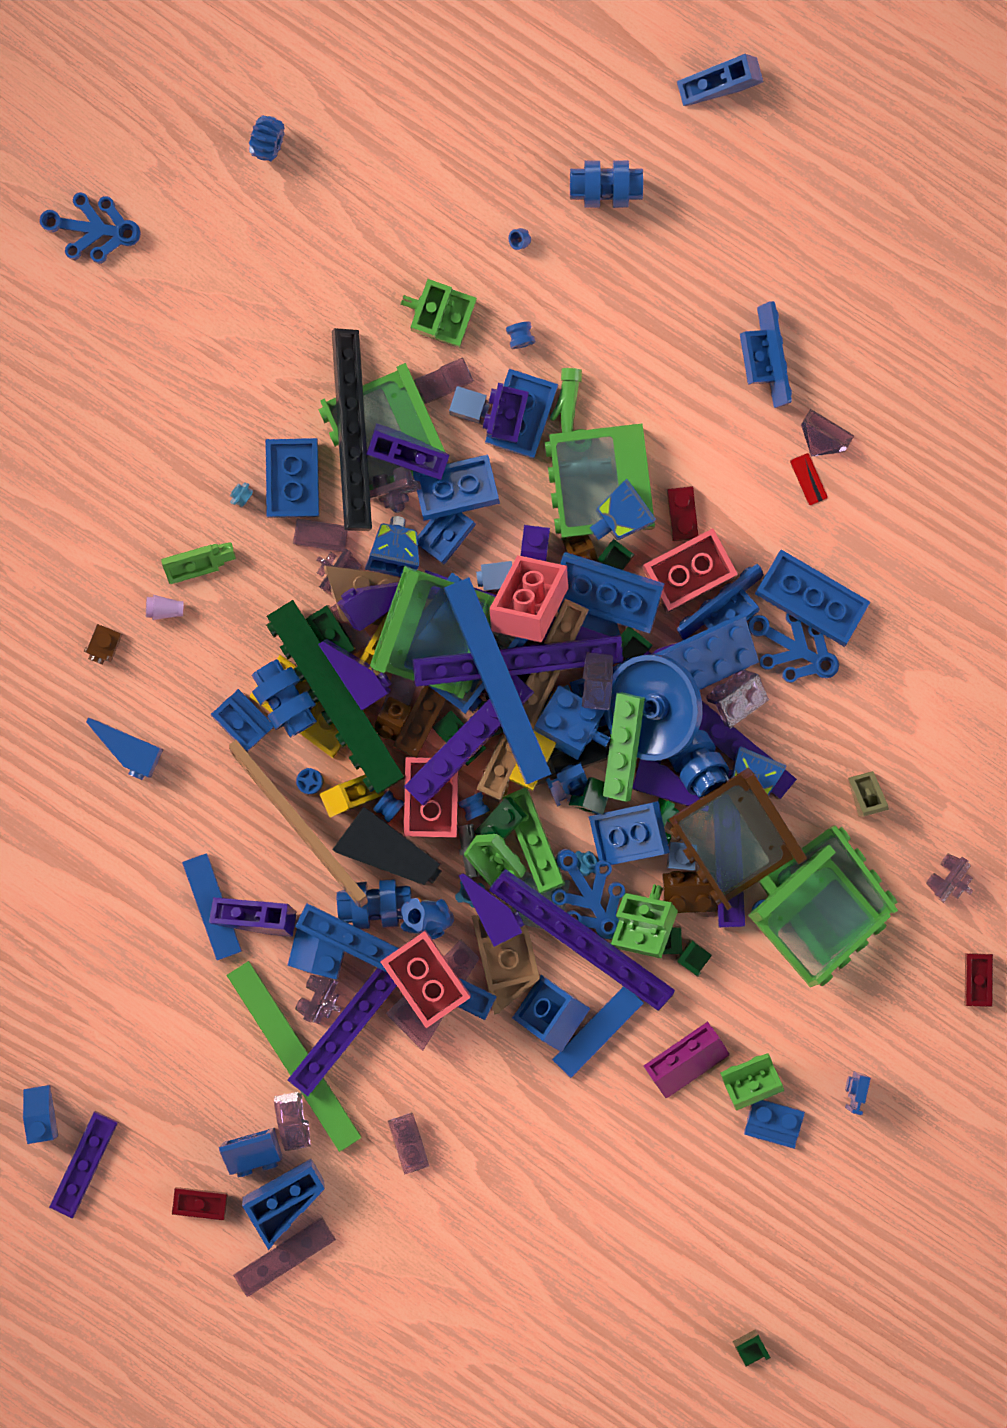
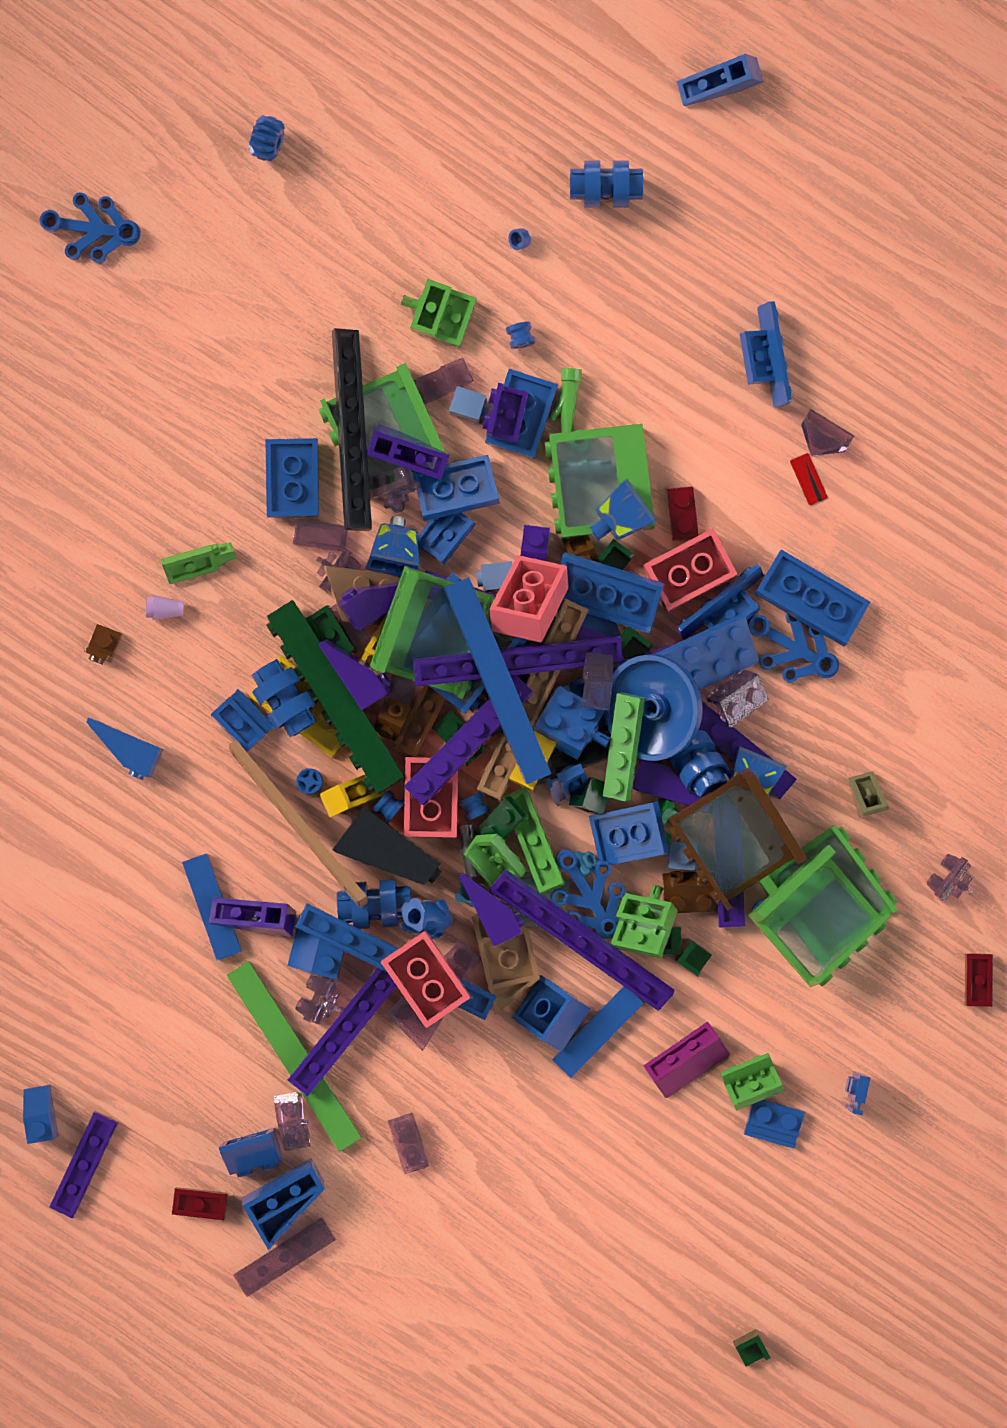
(241, 494): dark azure plate -> none

